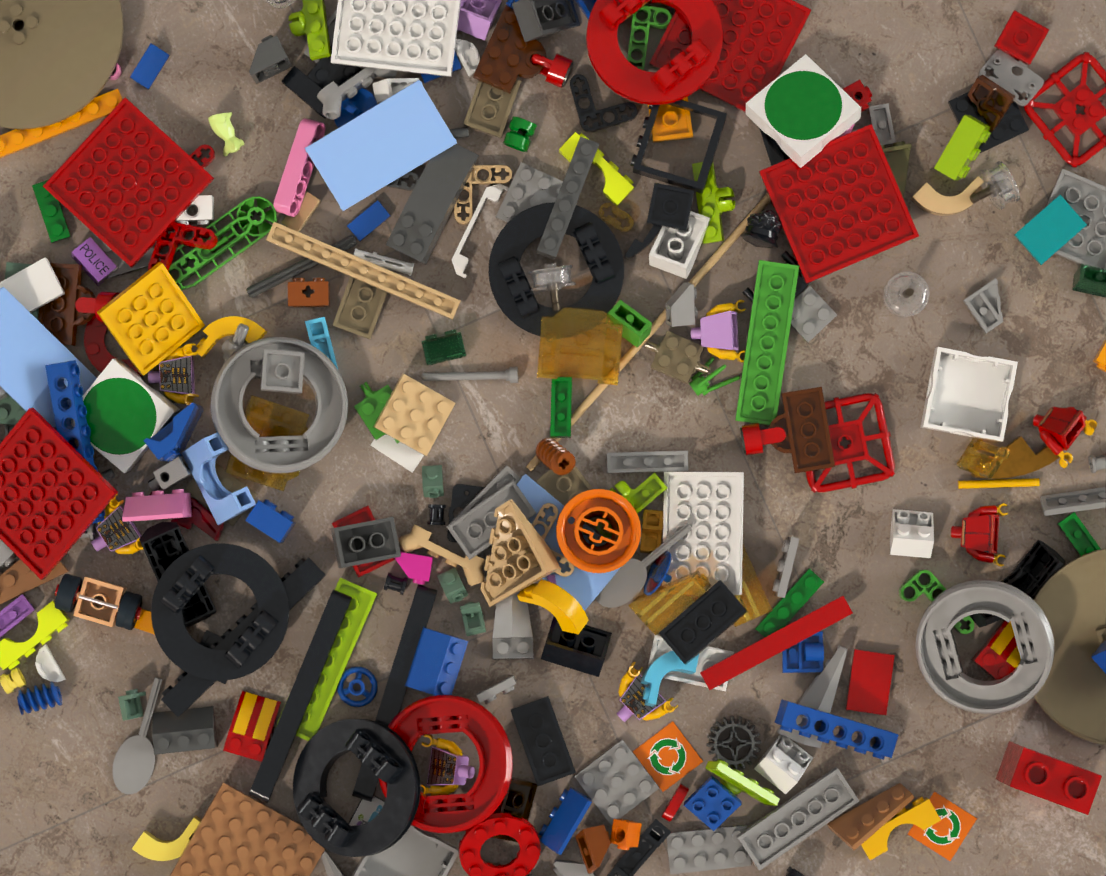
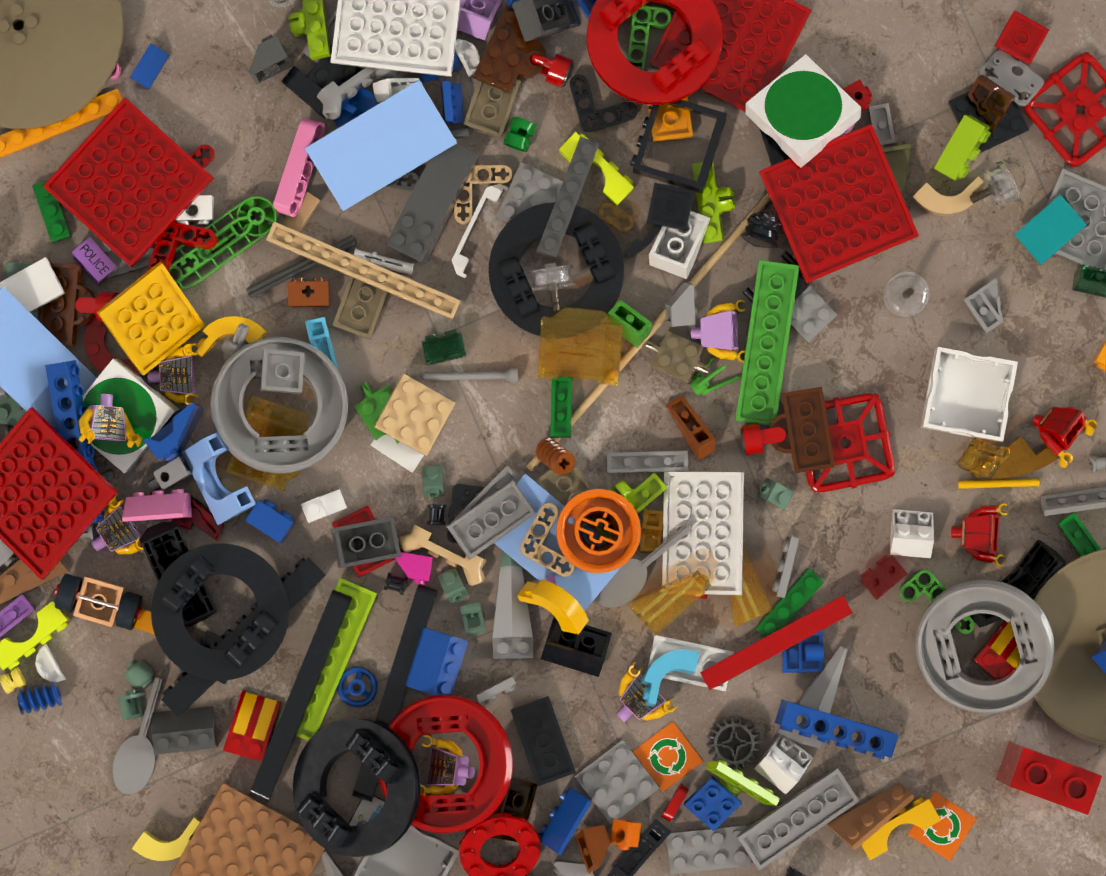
(107, 423): none -> torso
(139, 674): none -> sand green head
(224, 129): yellowish green animal -> none
(324, 506): none -> white arch
(368, 220): blue tile -> none
(452, 103): none -> blue bracket
(516, 557): tan slope -> none
(658, 573): shield -> none
(691, 427): none -> dark orange slope
(703, 622): black plate -> none
(775, 493): none -> sand green bracket
(870, 682): red tile -> none
(883, 576): none -> clear red brick

